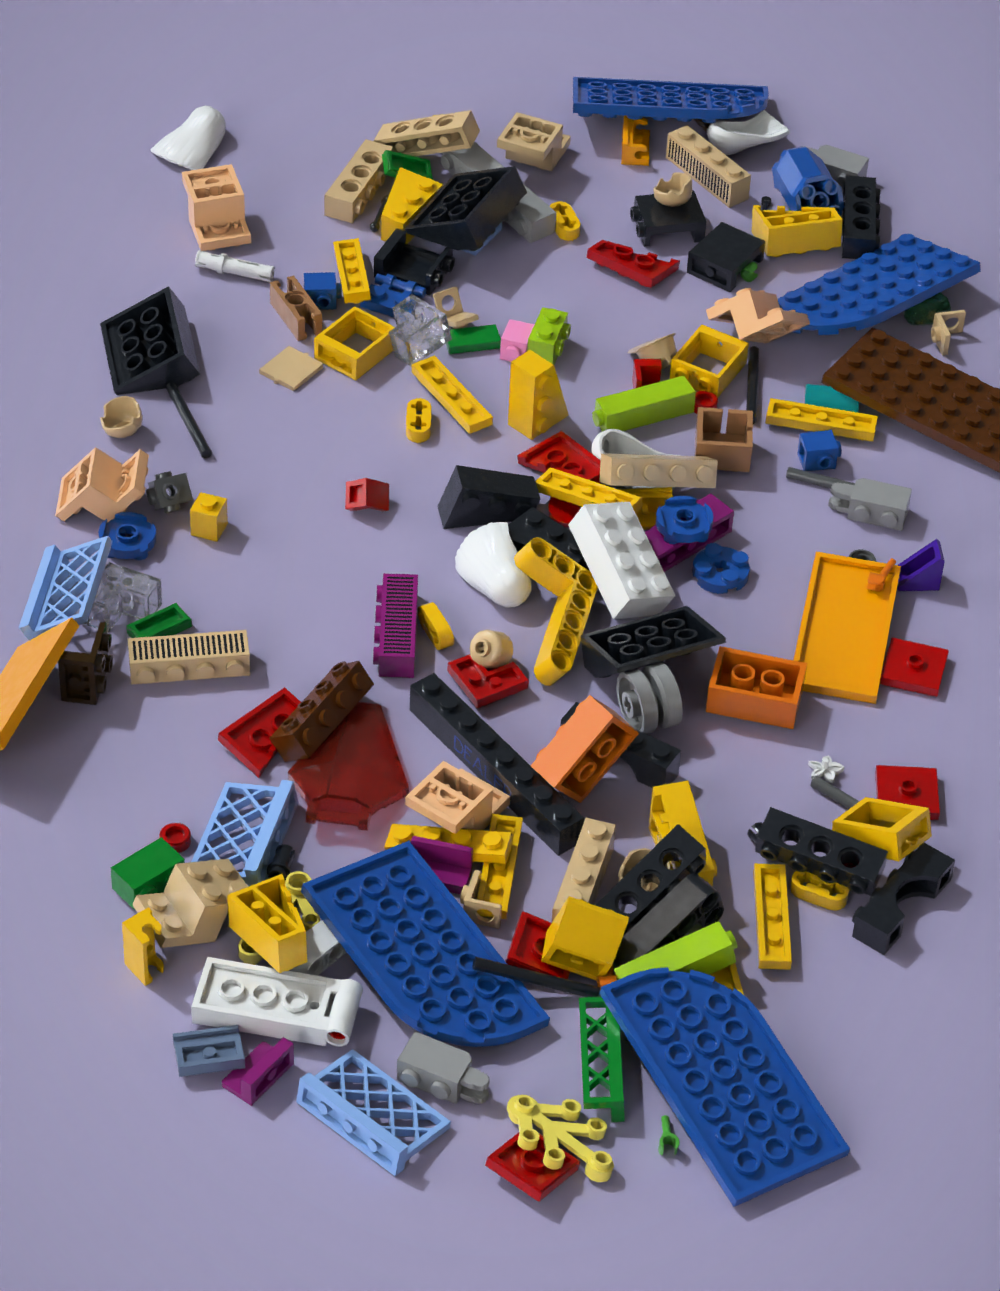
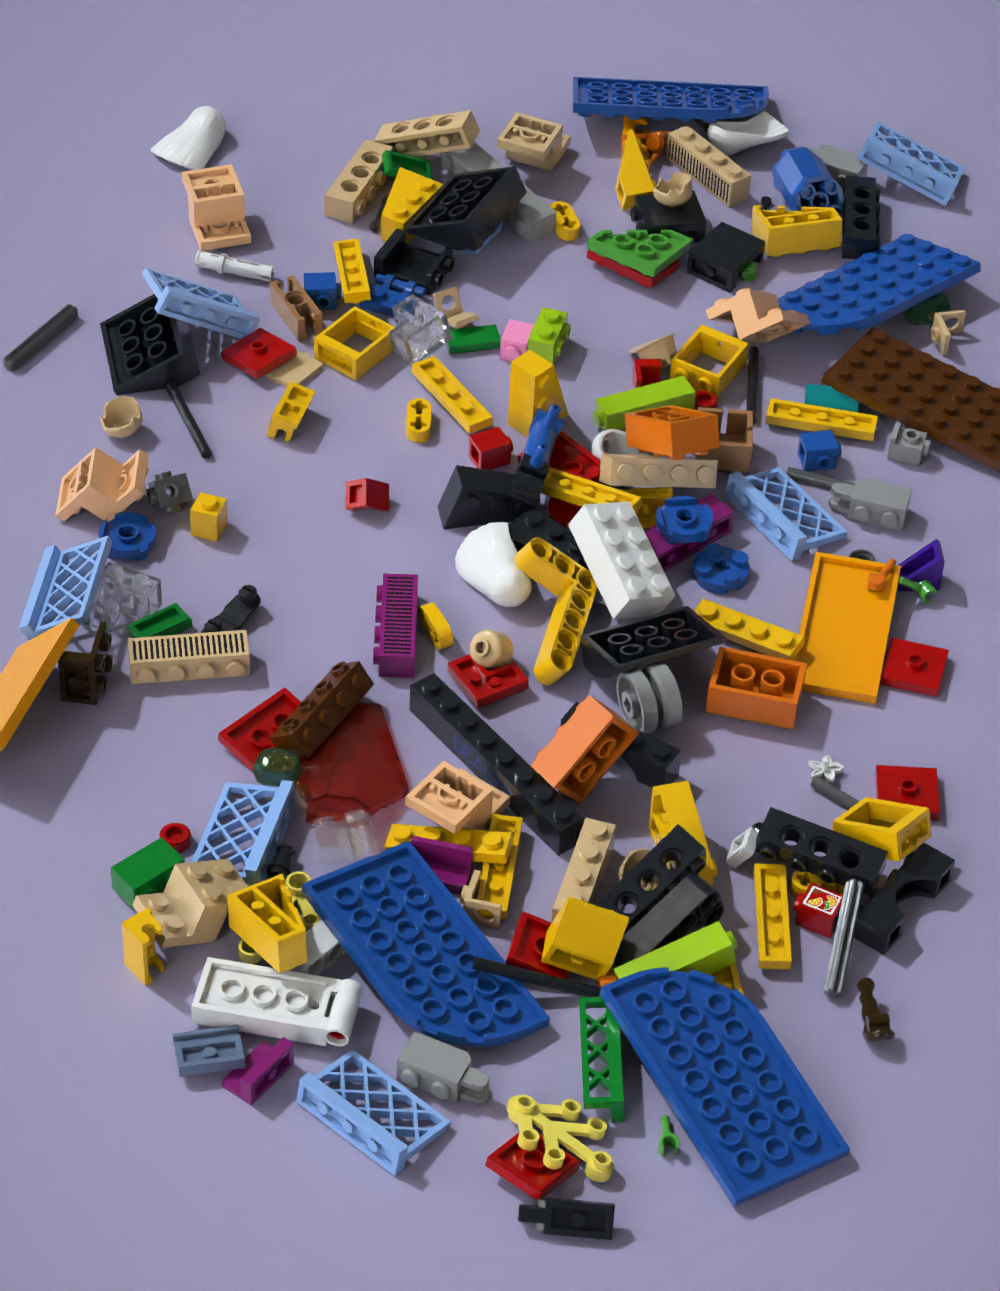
(40, 337): none -> dark grey axle
(200, 305): none -> light blue fence
(235, 612): none -> black piece
(258, 353): none -> red plate
(277, 765): none -> clear green rock
(290, 410): none -> yellow hinge
(344, 838): none -> clear brick
(490, 449): none -> red brick
(535, 460): none -> piece
(570, 1217): none -> black hinge
(633, 173): none -> yellow slope
(641, 250): none -> bright green plate
(655, 142): none -> orange plant
(672, 431): none -> orange brick
(742, 847): none -> white tile
(751, 631): none -> yellow plate
(773, 520): none -> light blue fence
(818, 910): none -> red brick
(843, 938): none -> axle
(875, 1023): none -> dark brown piece
(908, 445): none -> light grey brick
(915, 173): none -> light blue fence
(922, 588): none -> bright green hand

